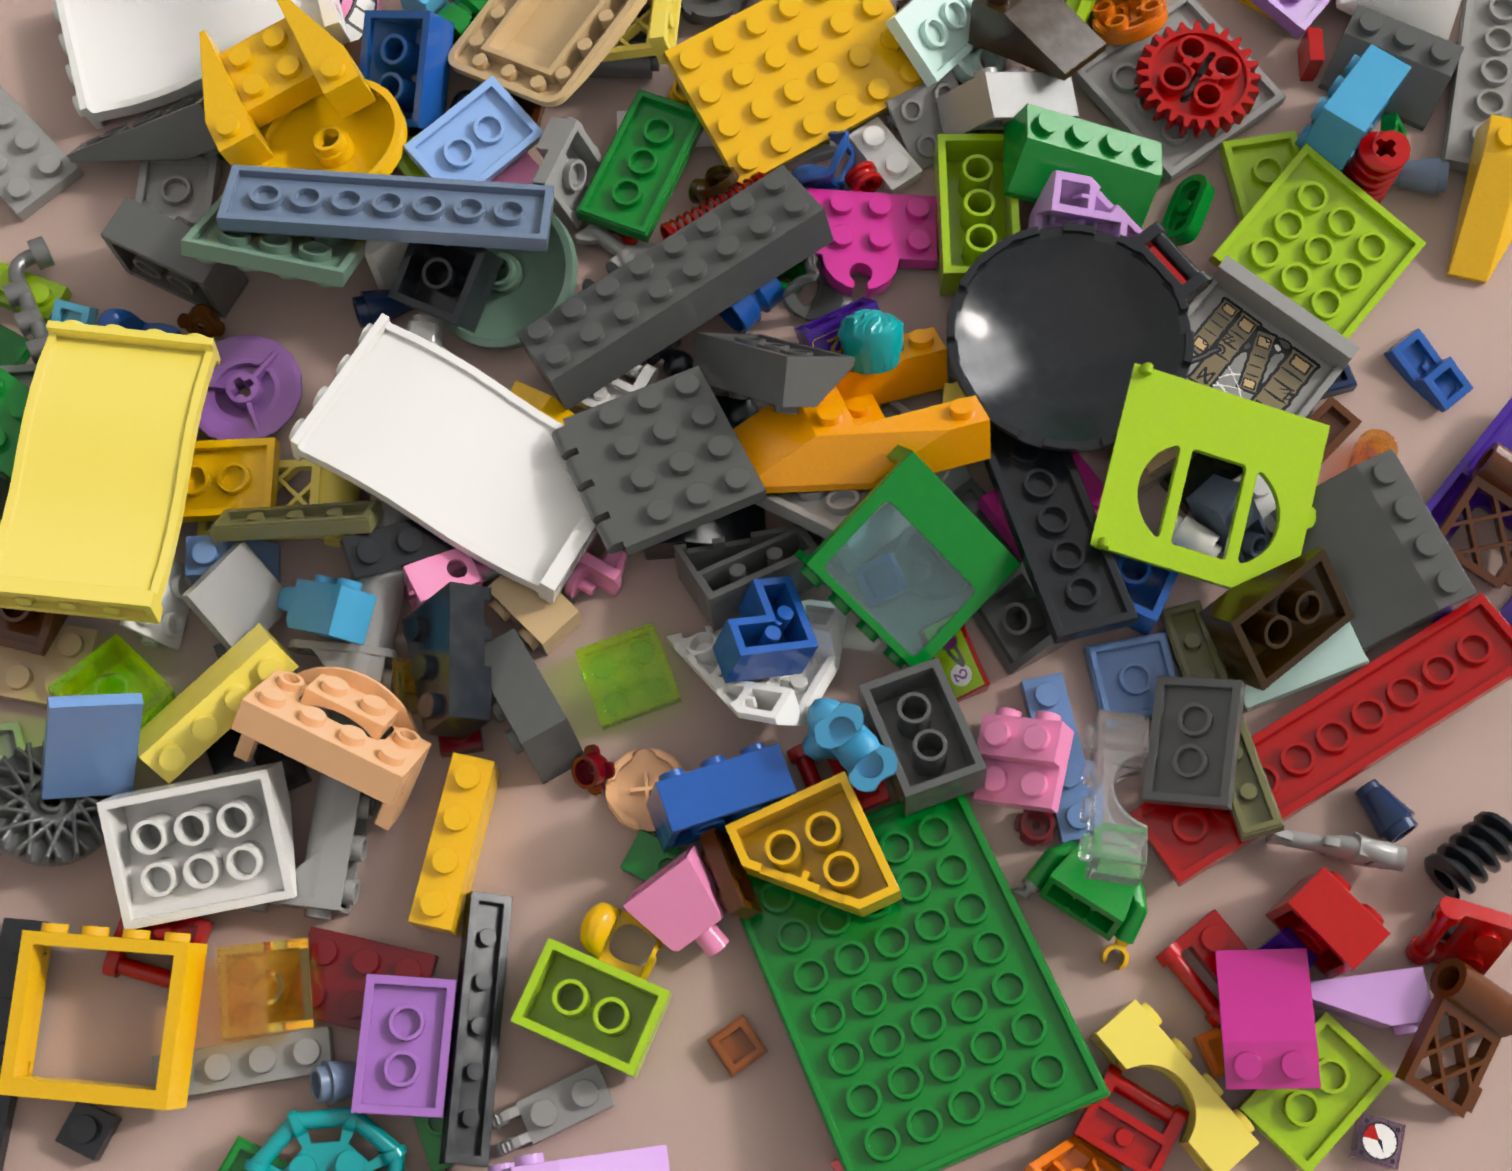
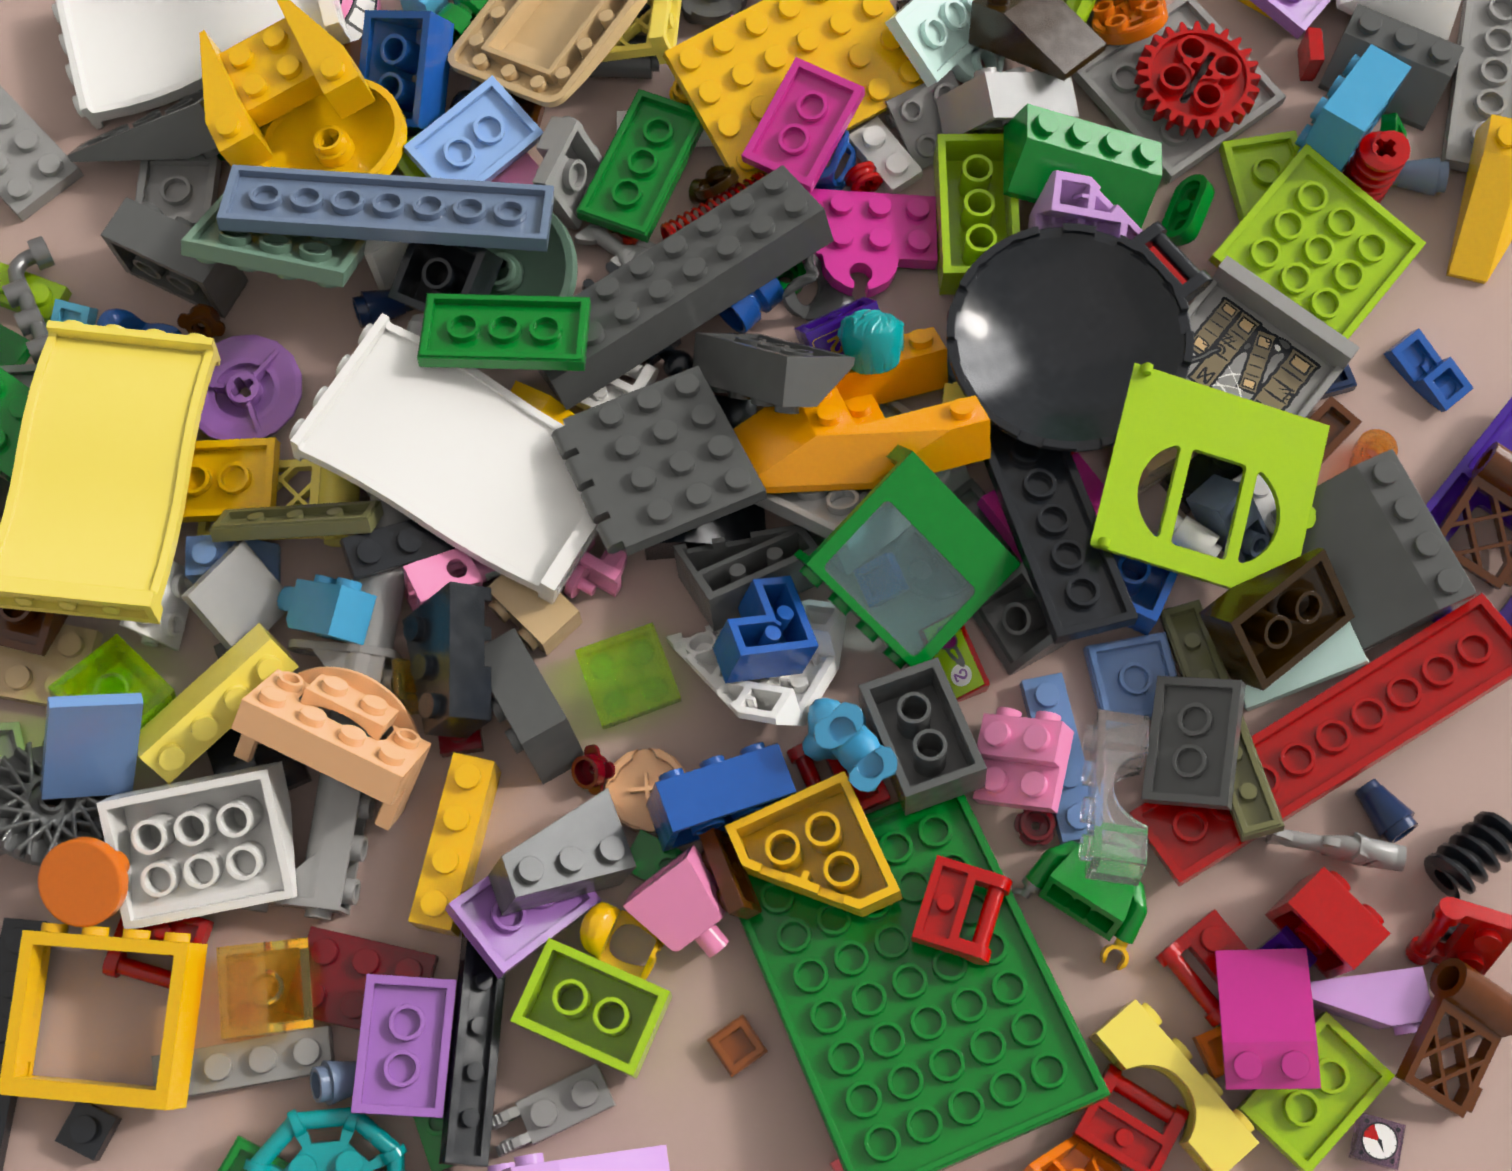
(83, 881): none -> orange tile
(504, 332): none -> green tile
(515, 936): none -> medium lavender plate
(566, 859): none -> wedge
(804, 123): none -> dark pink plate
(947, 904): none -> red plate

